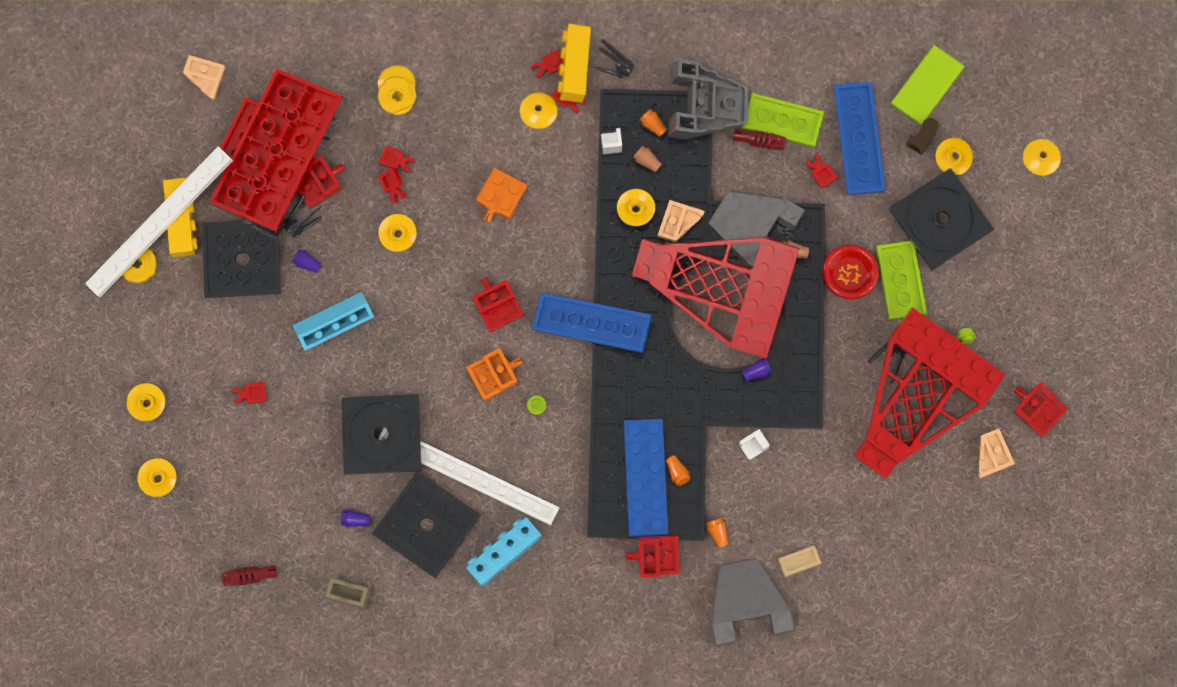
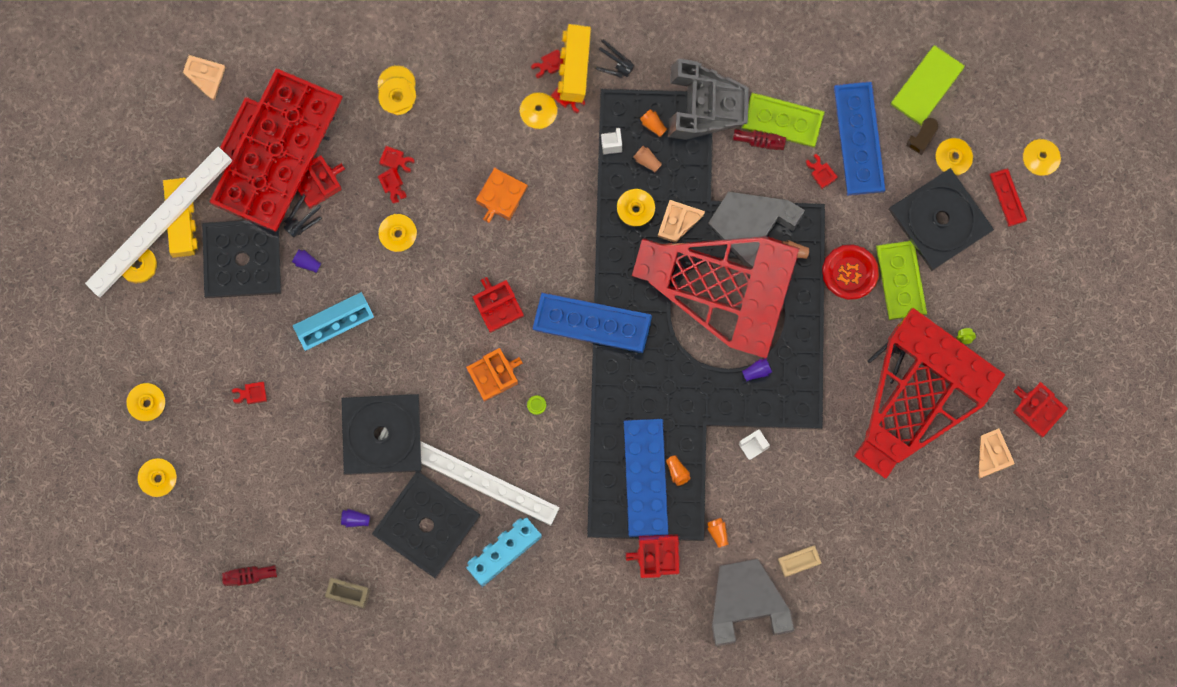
(1008, 197): none -> red tile

